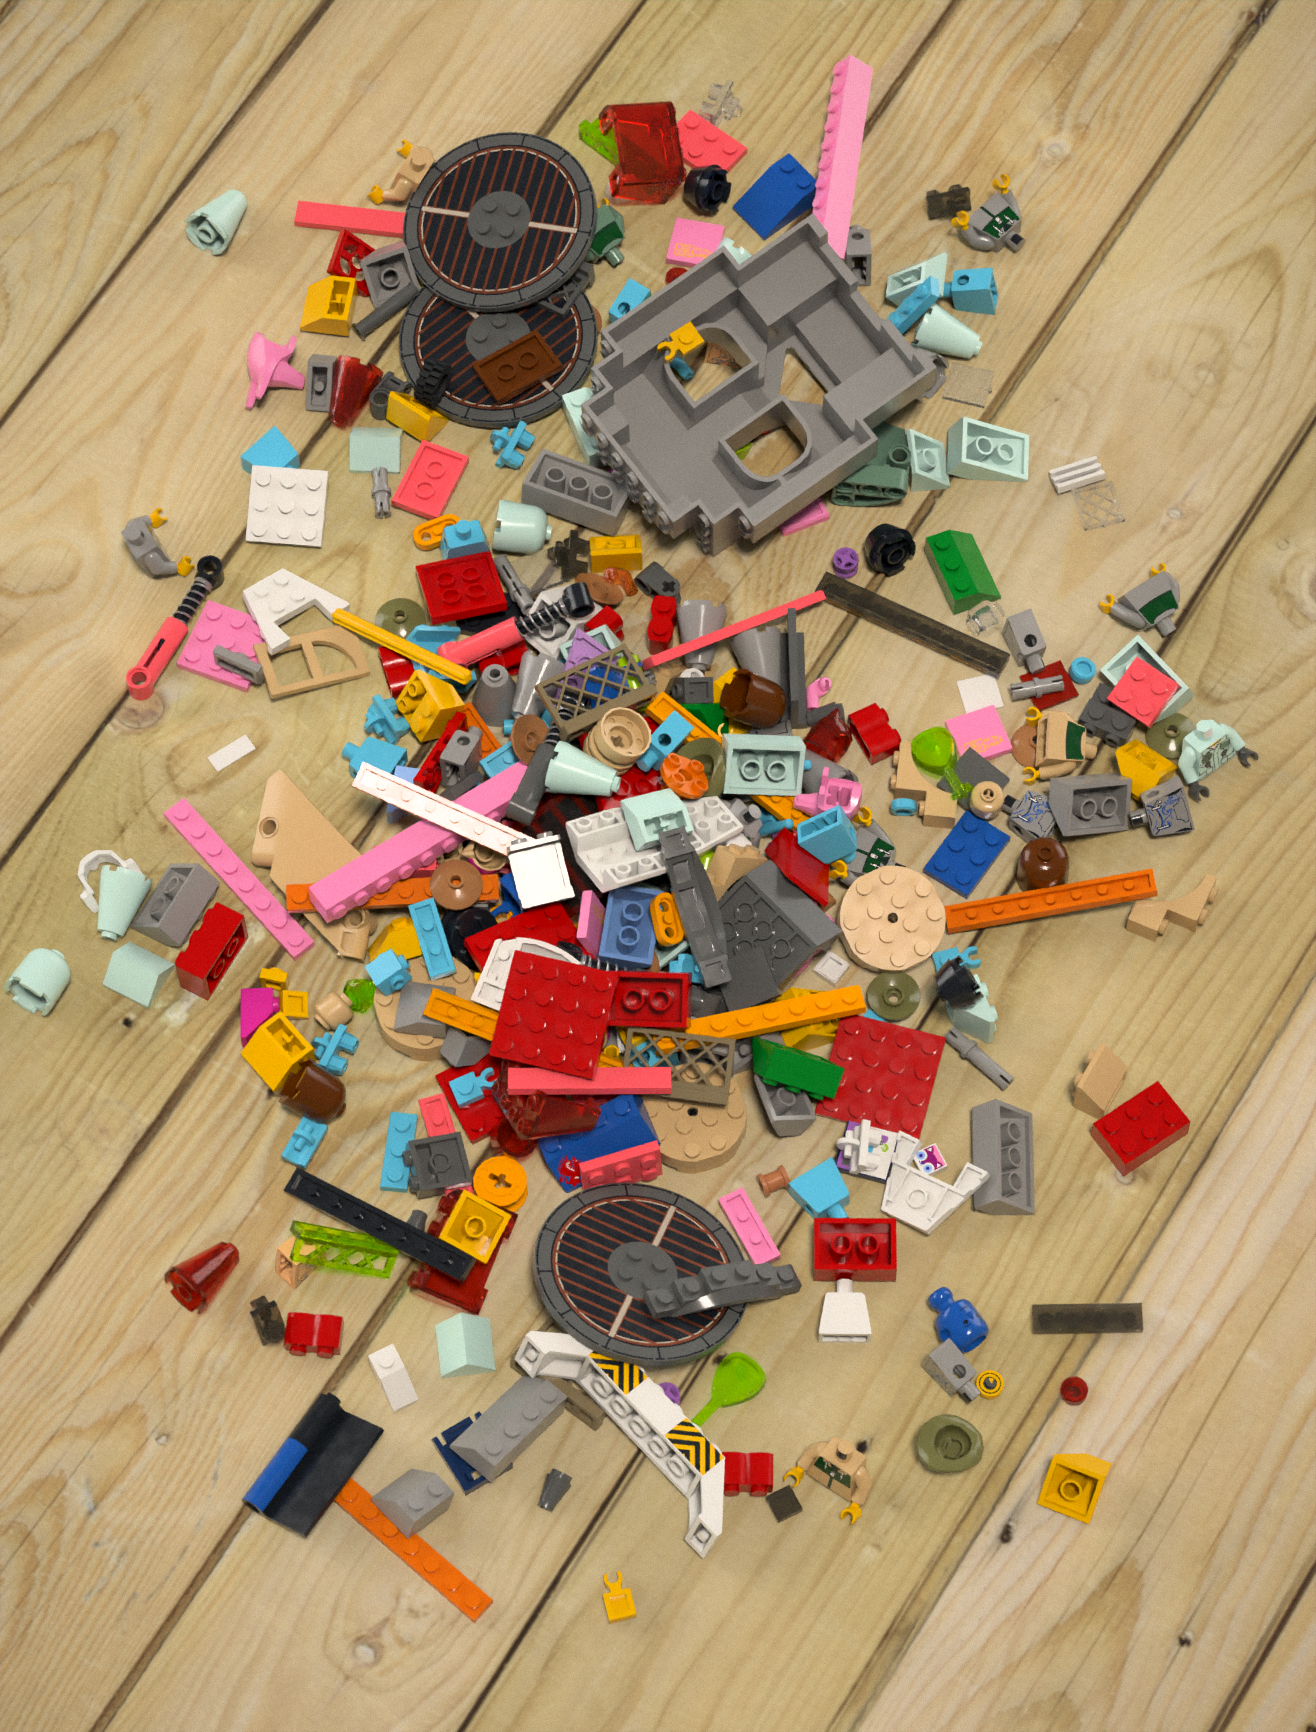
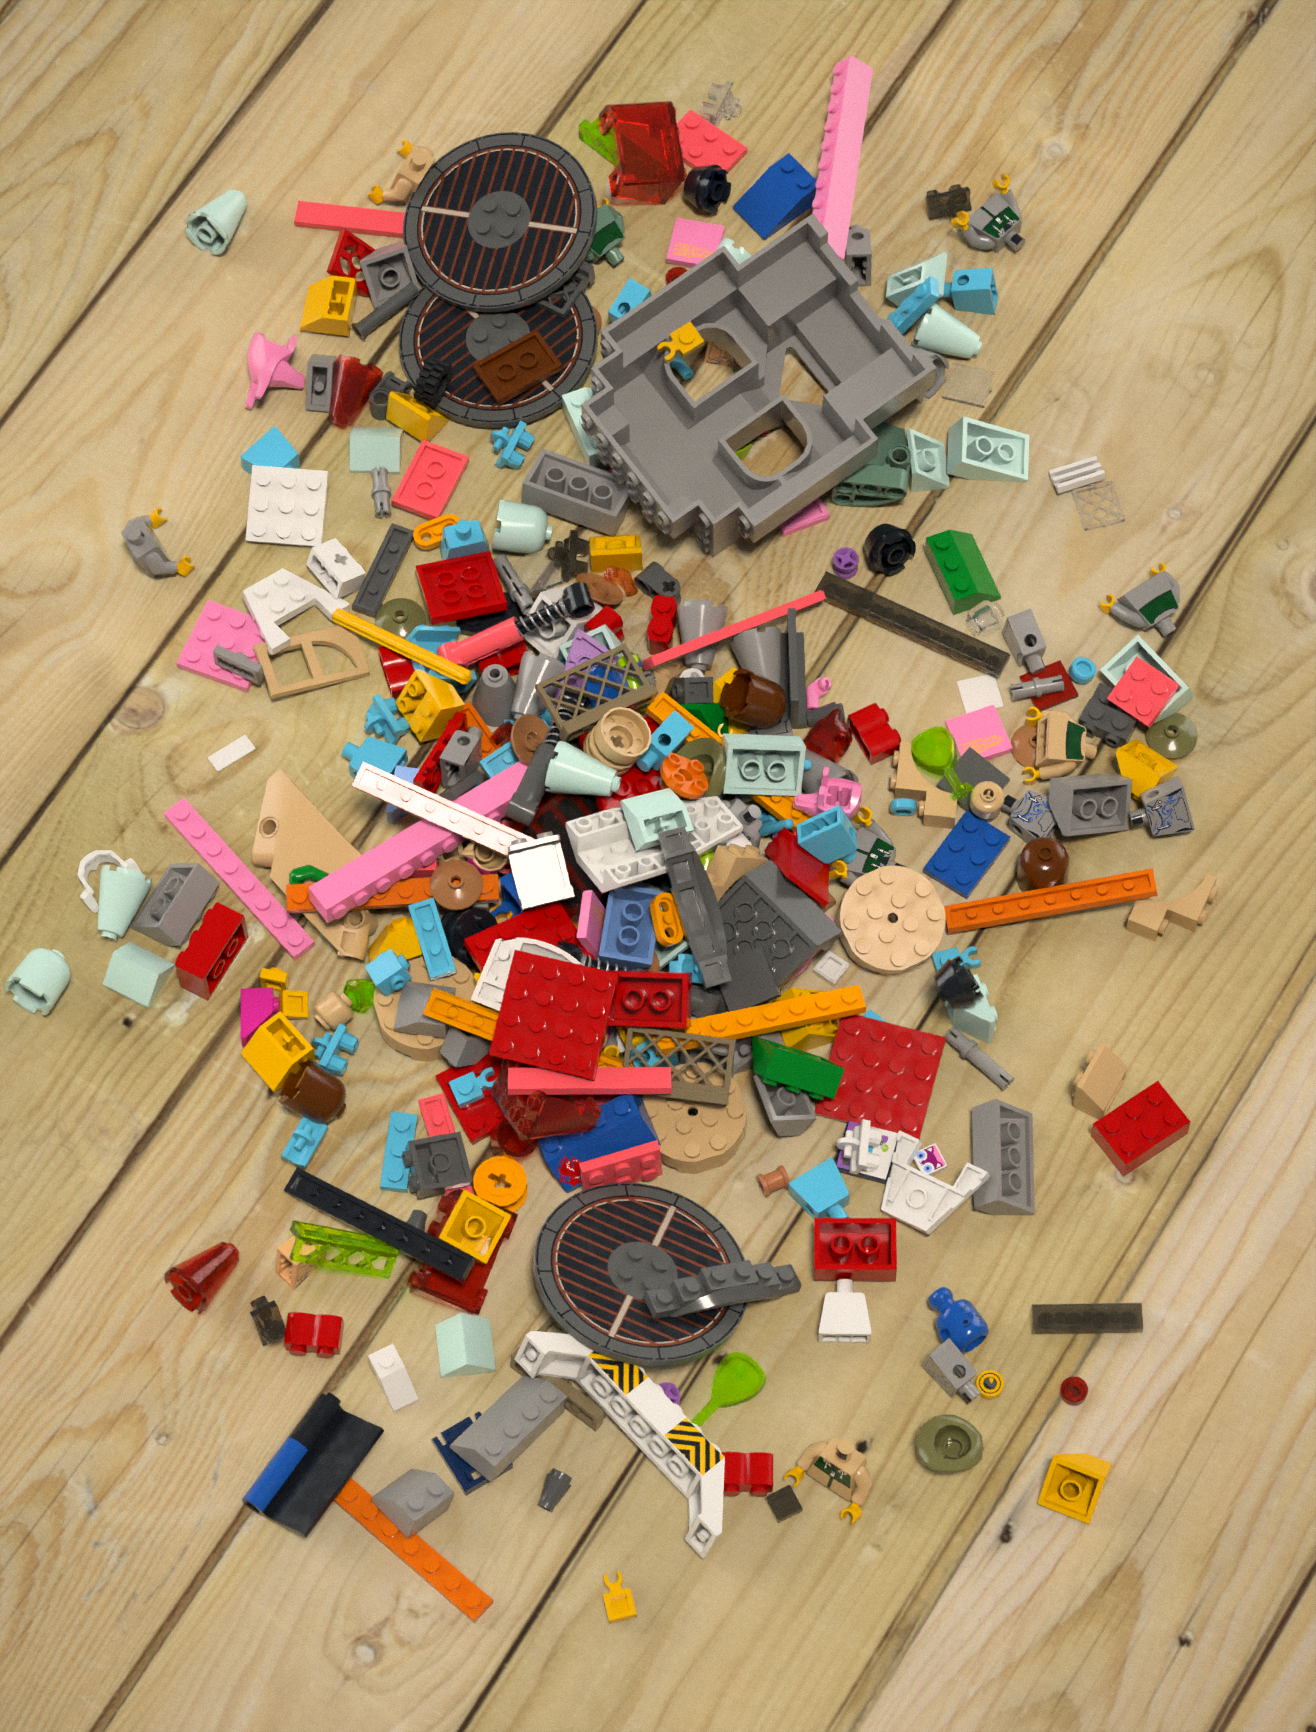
(173, 630): piece -> none
(306, 872): none -> green arm
(336, 568): none -> white brick
(383, 570): none -> dark grey tile
(501, 732): none -> clear red tile
(749, 1227): bright pink plate -> none
(893, 985): olive dish -> none
(1207, 750): light aqua torso -> none

